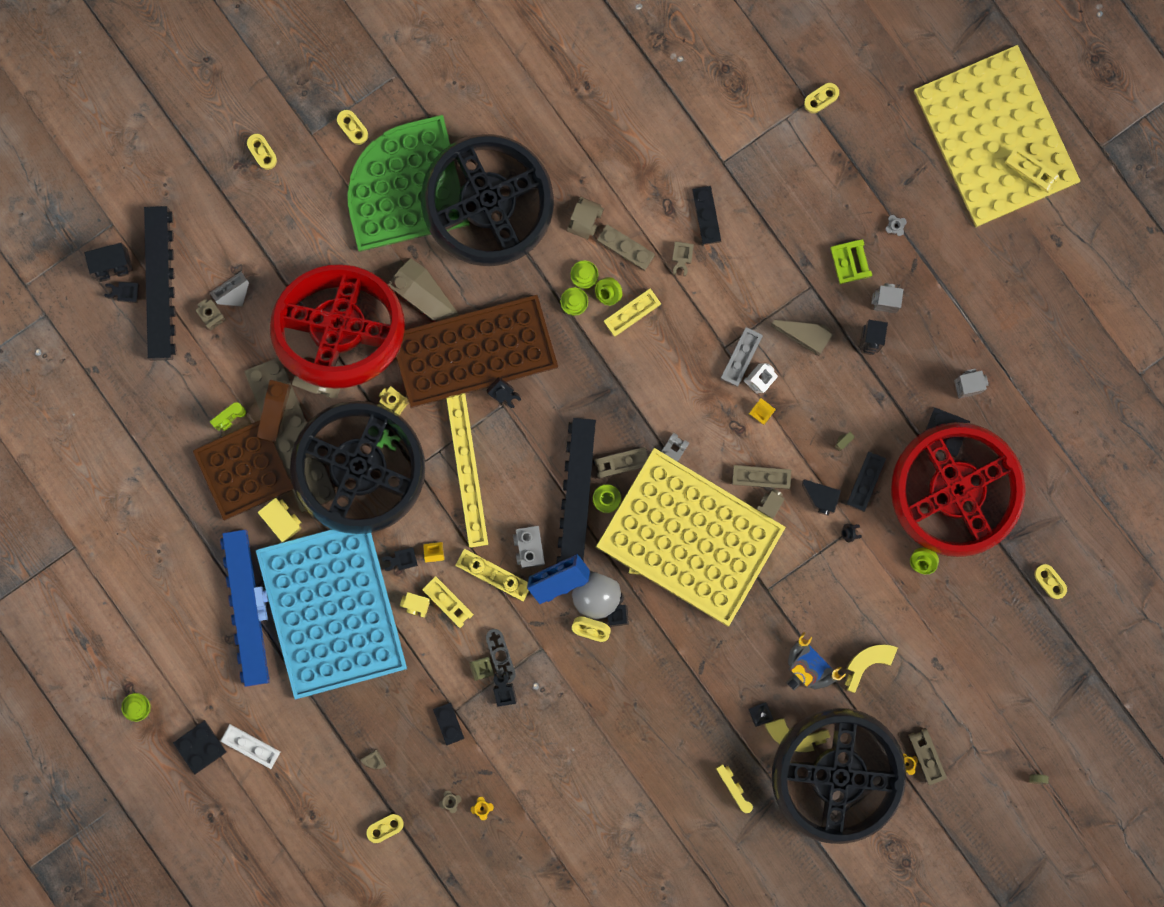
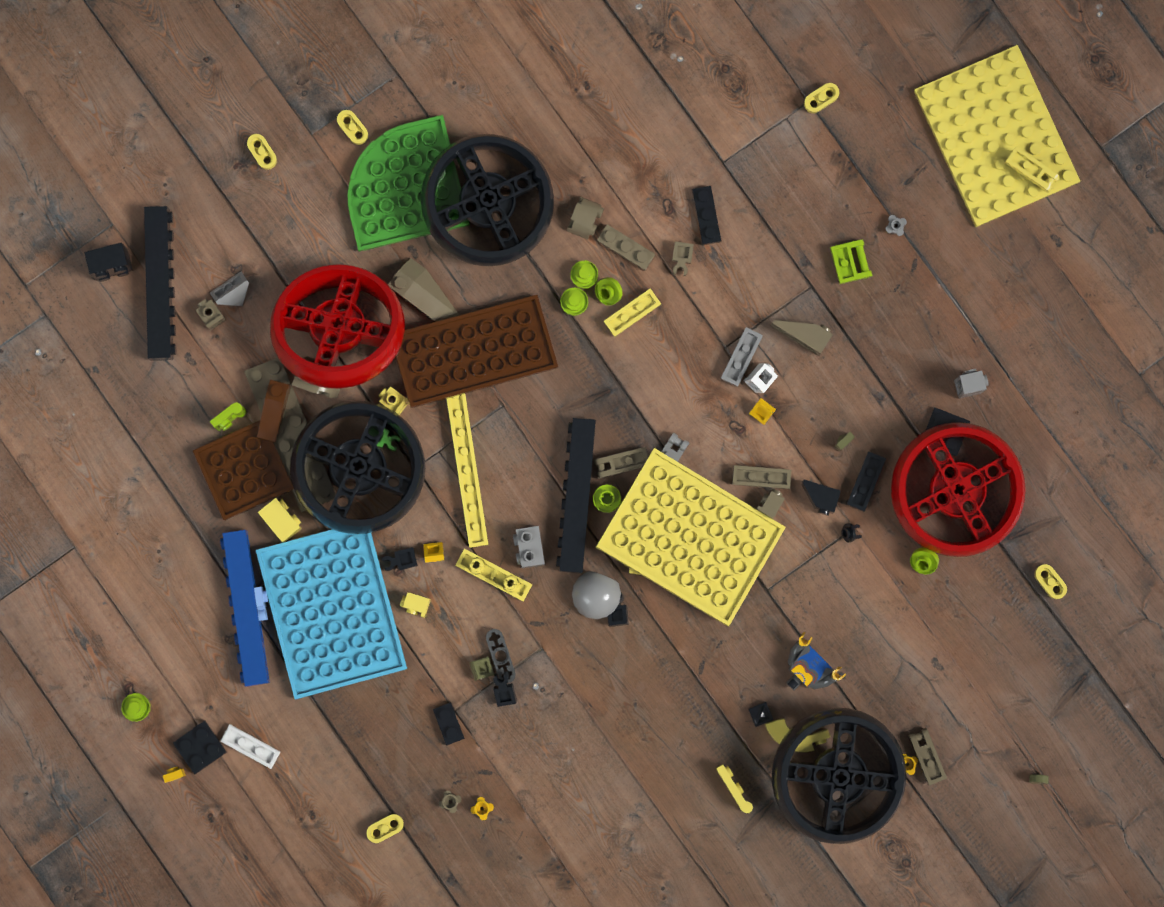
(126, 292): black plate -> none
(173, 774): none -> yellow plate
(374, 760): dark tan tile -> none
(447, 601): light yellow plate -> none
(501, 391): black plate -> none
(558, 579): blue brick -> none
(591, 629): light yellow plate -> none
(871, 655): light yellow arch -> none
(873, 336): black arch -> none
(887, 298): light grey brick -> none

